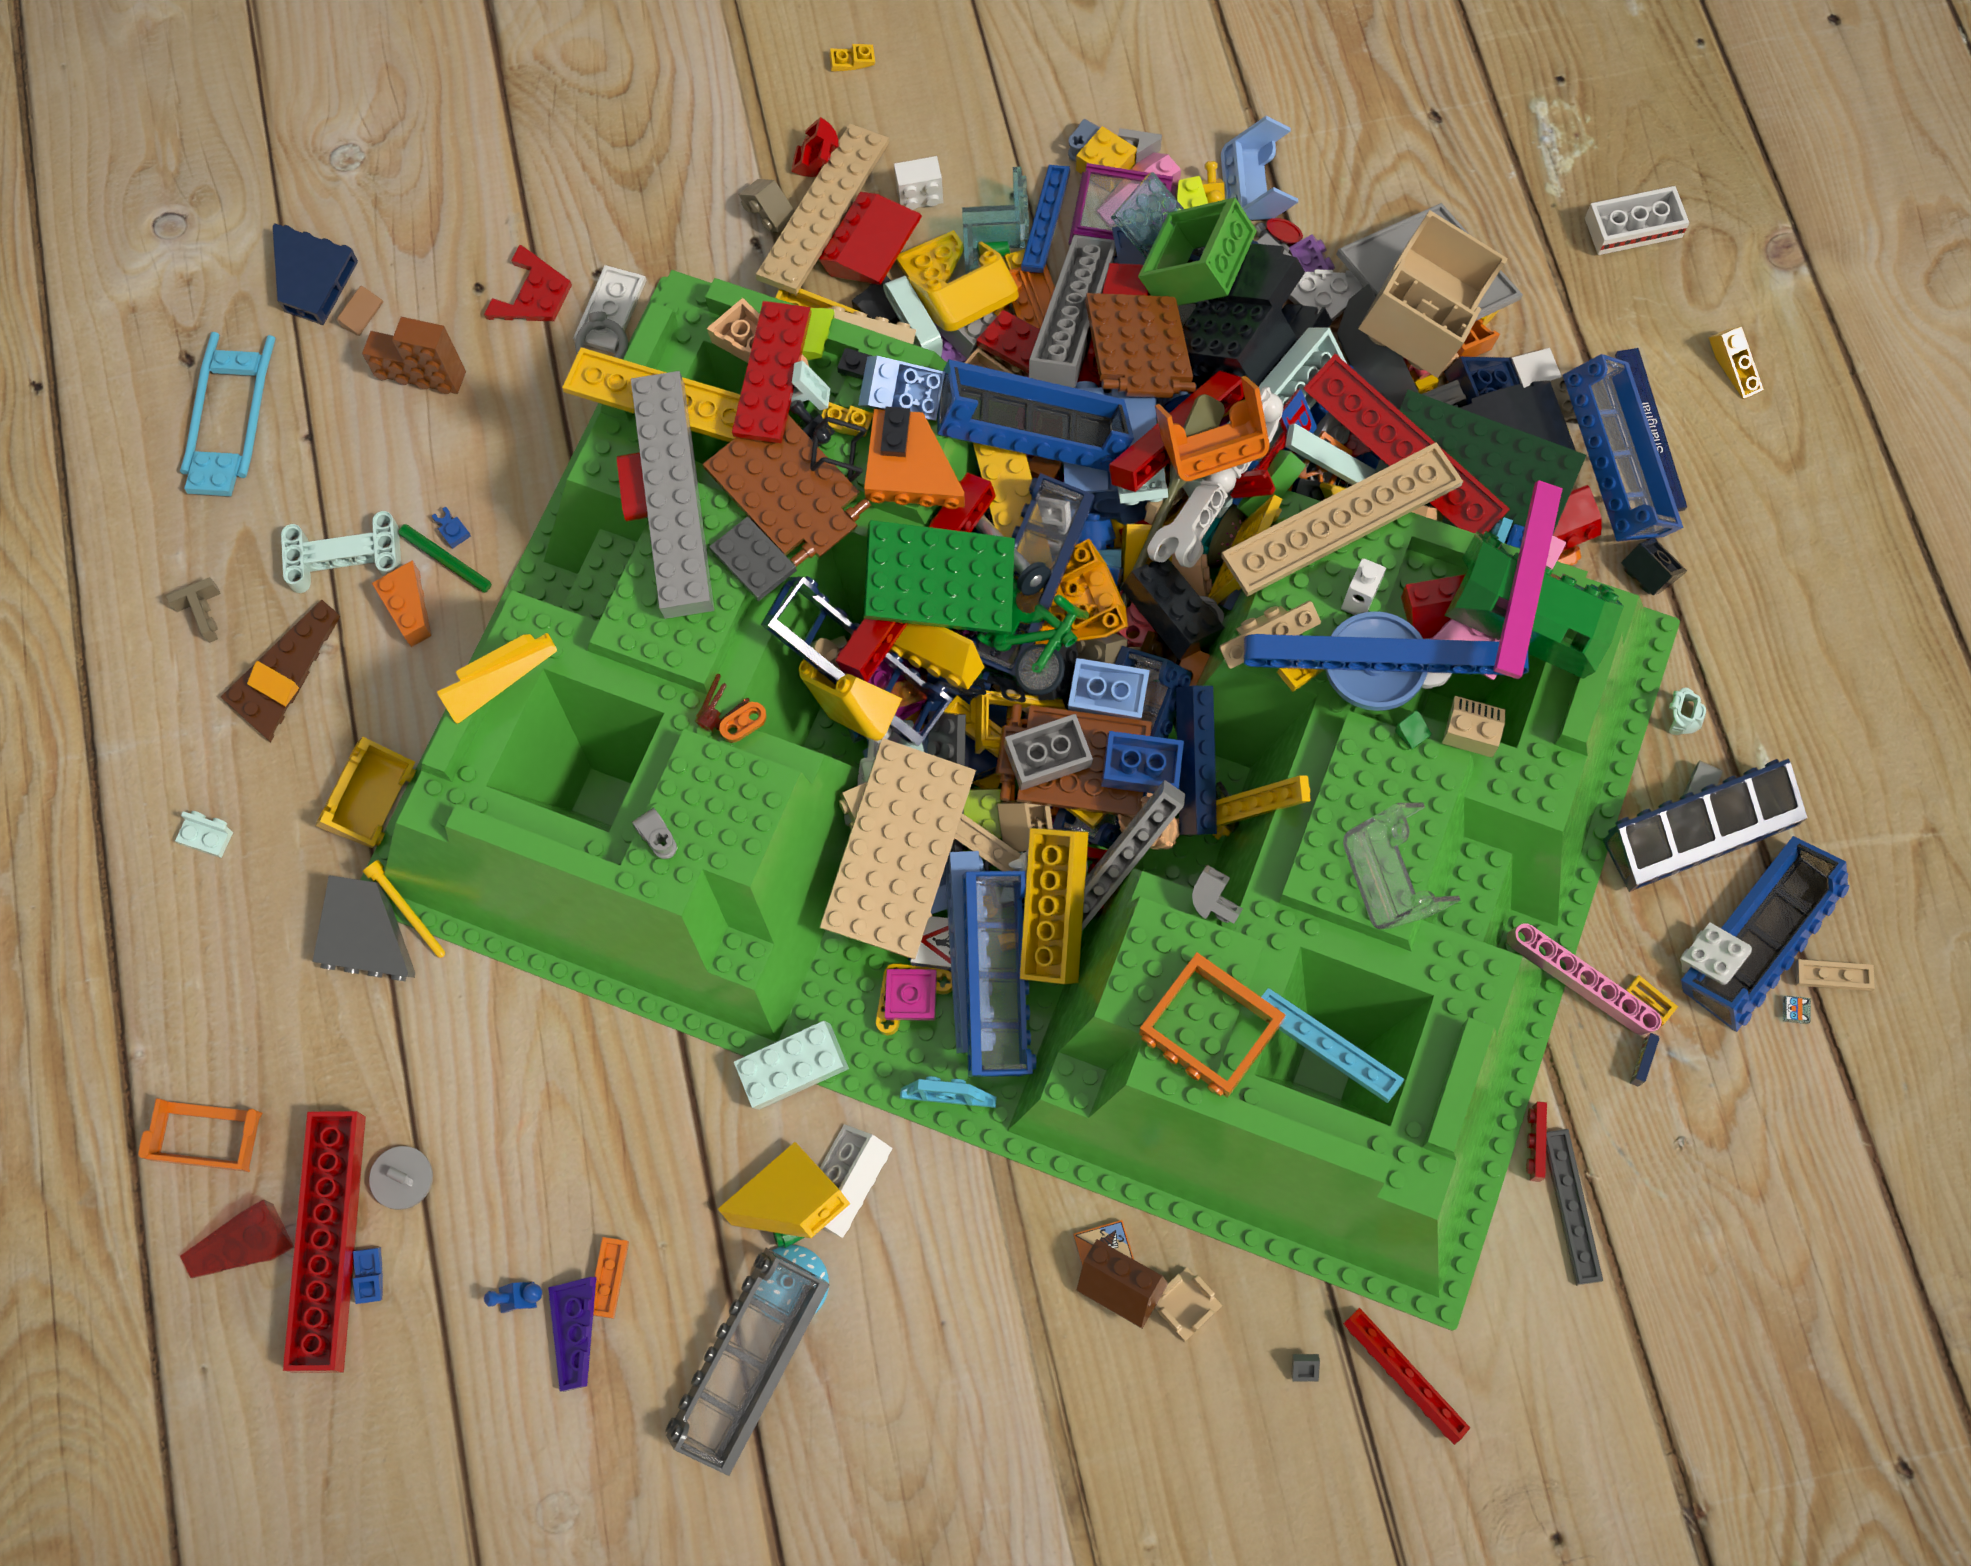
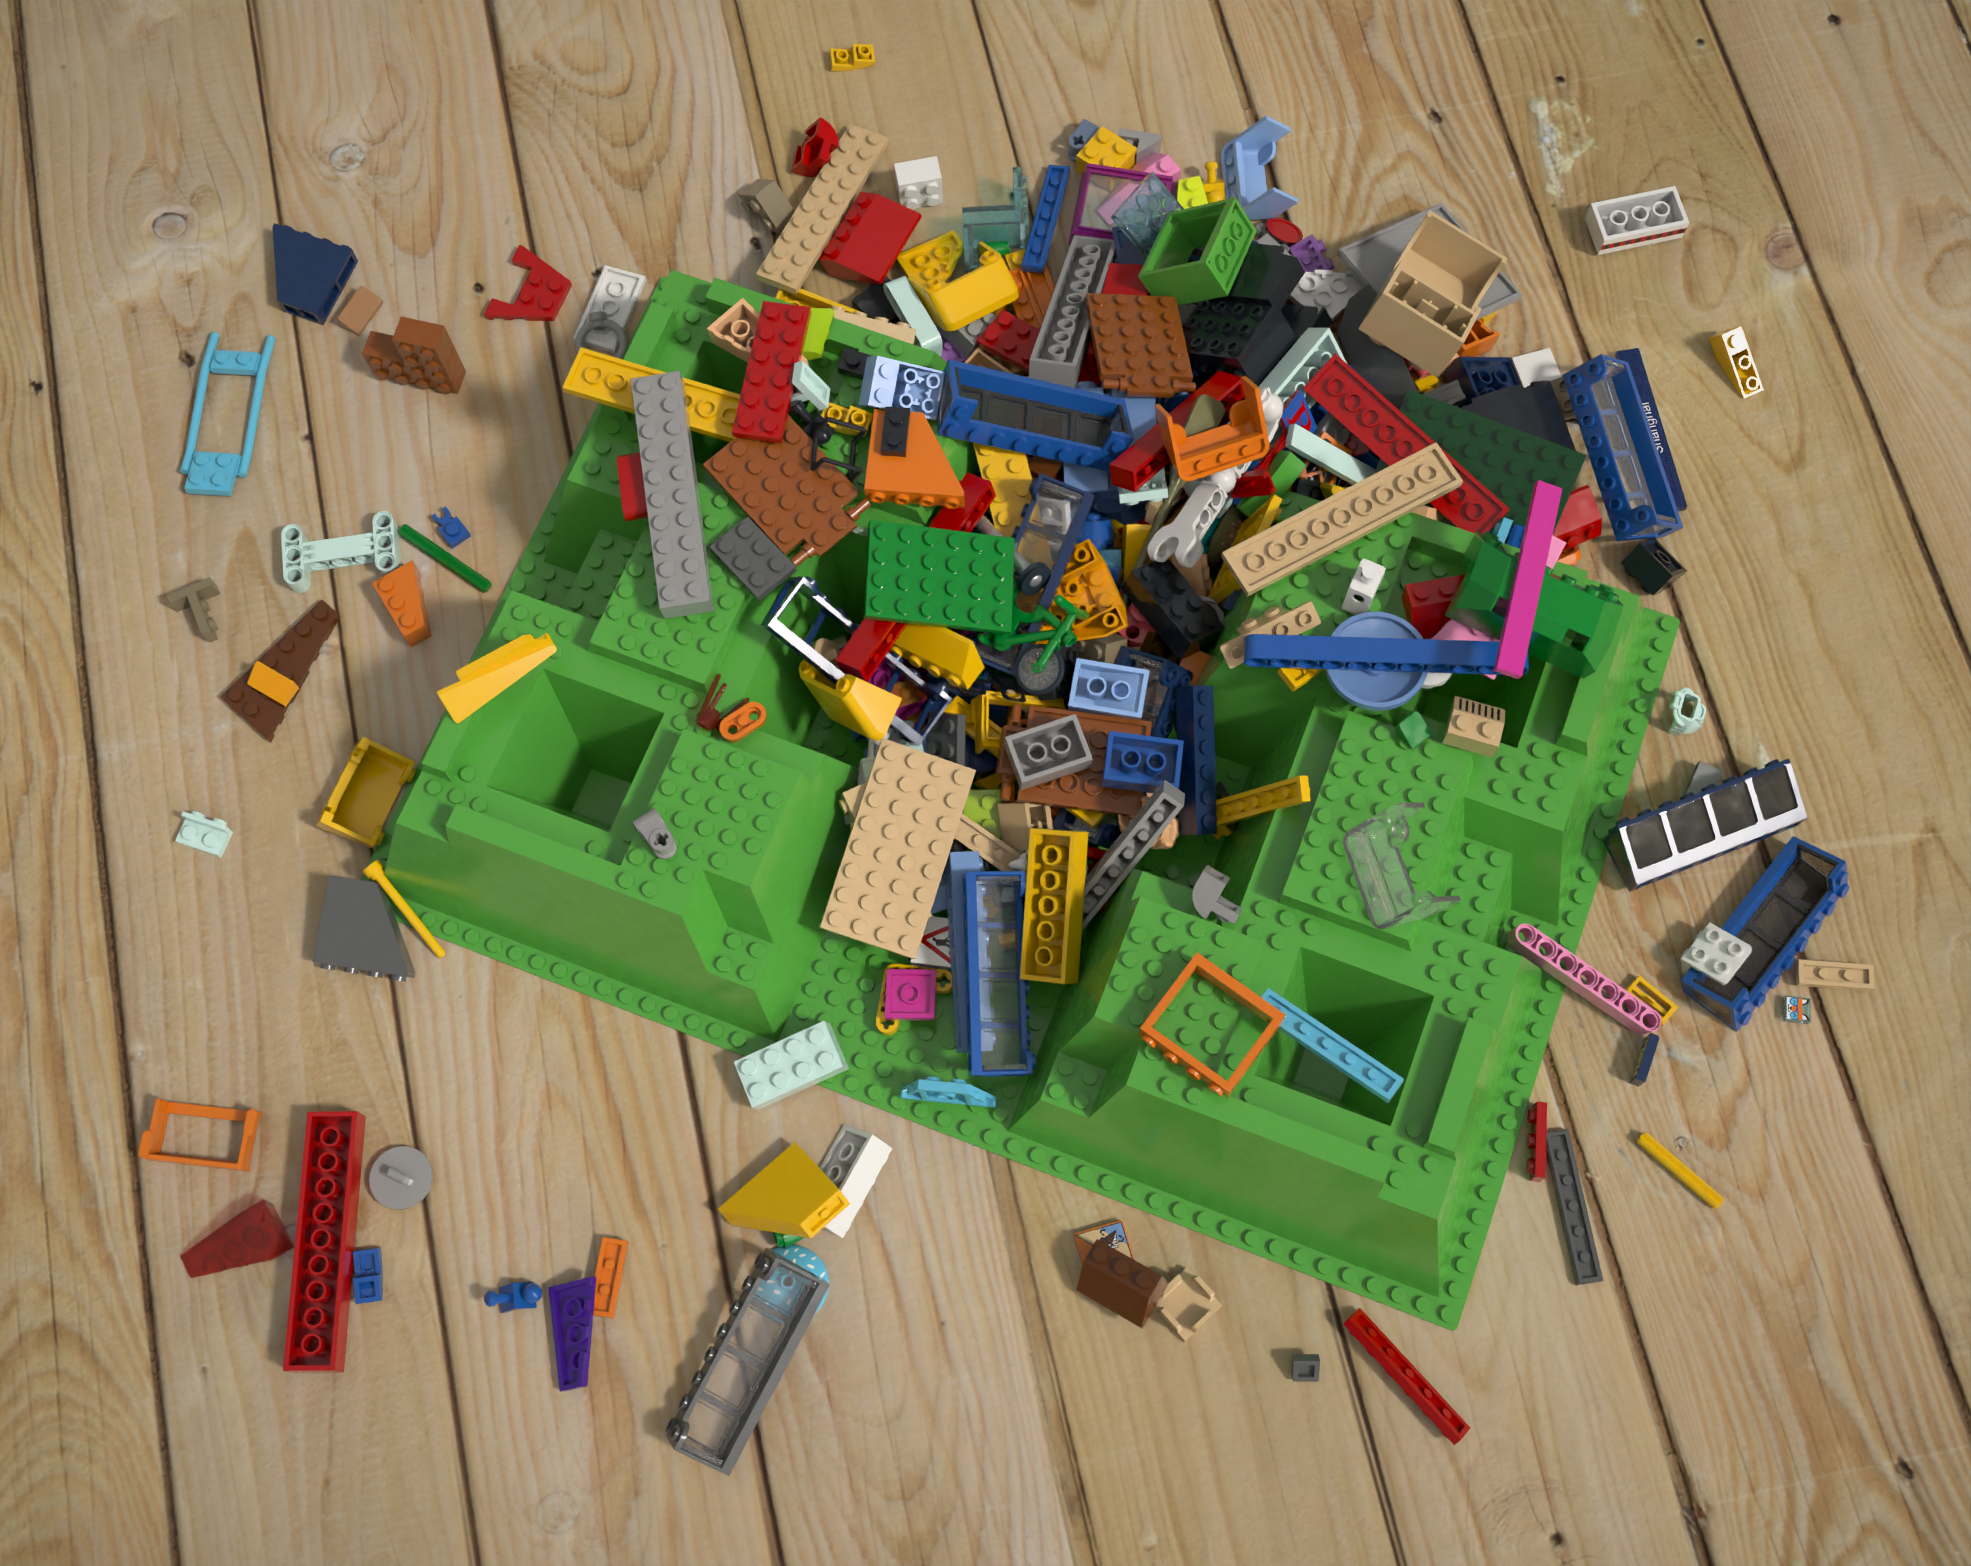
(1680, 1170): none -> yellow axle

